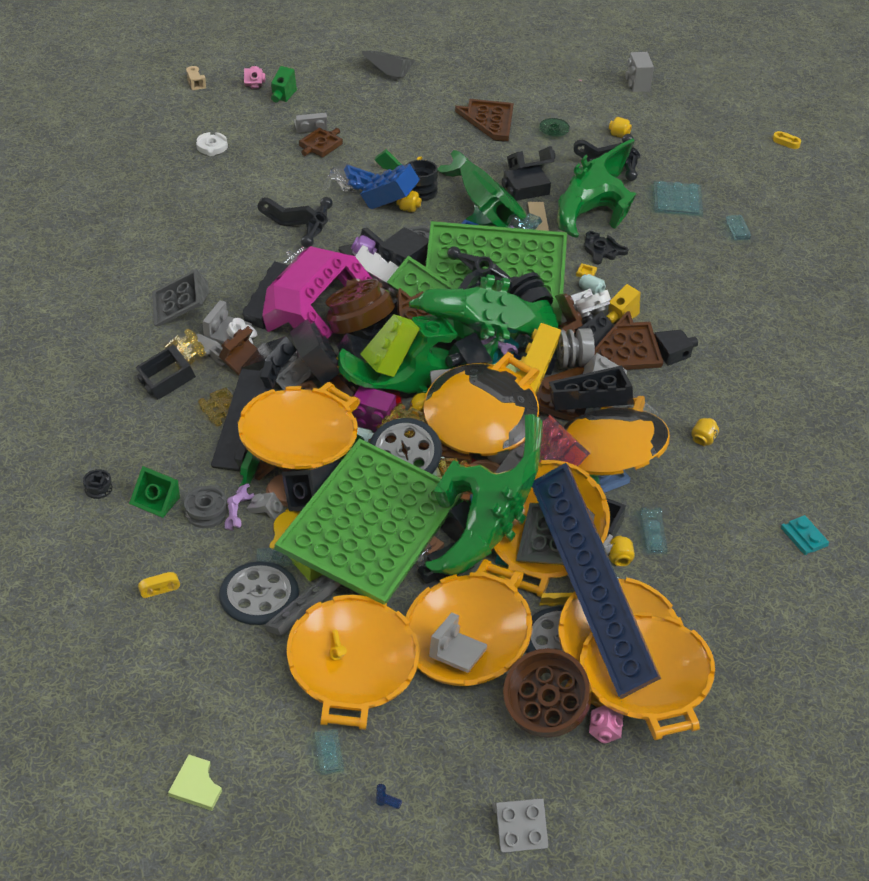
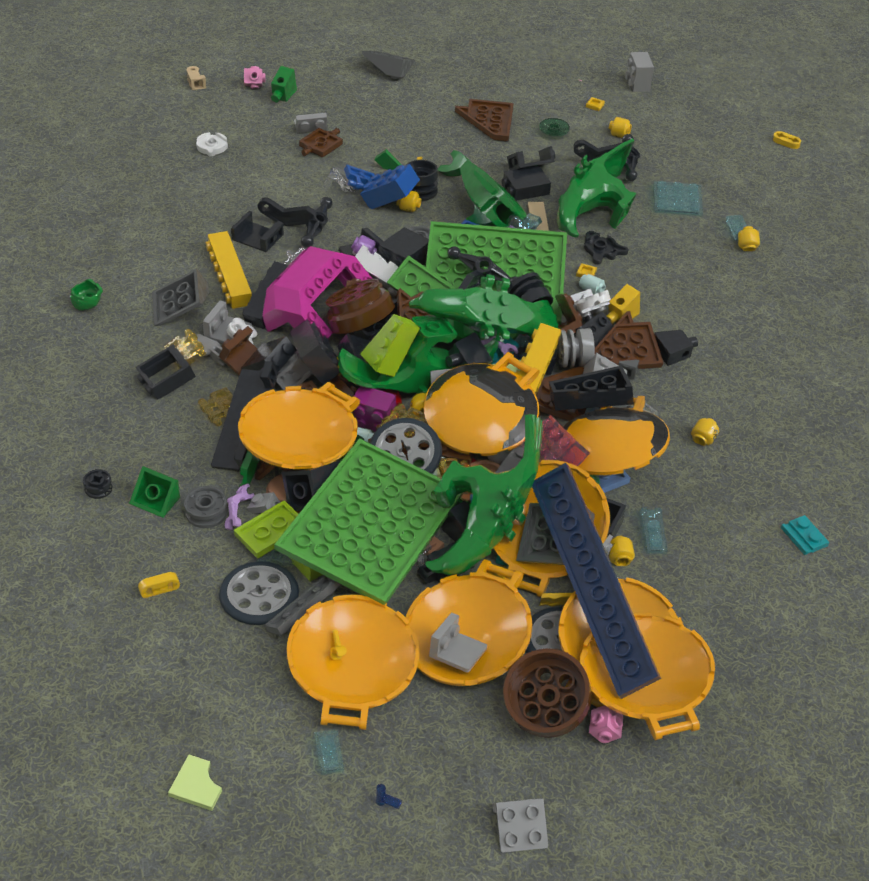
(85, 295): none -> green hair
(228, 269): none -> yellow brick
(256, 235): none -> black panel
(265, 529): none -> lime plate
(595, 104): none -> yellow tile
(631, 367): none -> dark grey slope
(748, 239): none -> yellow head

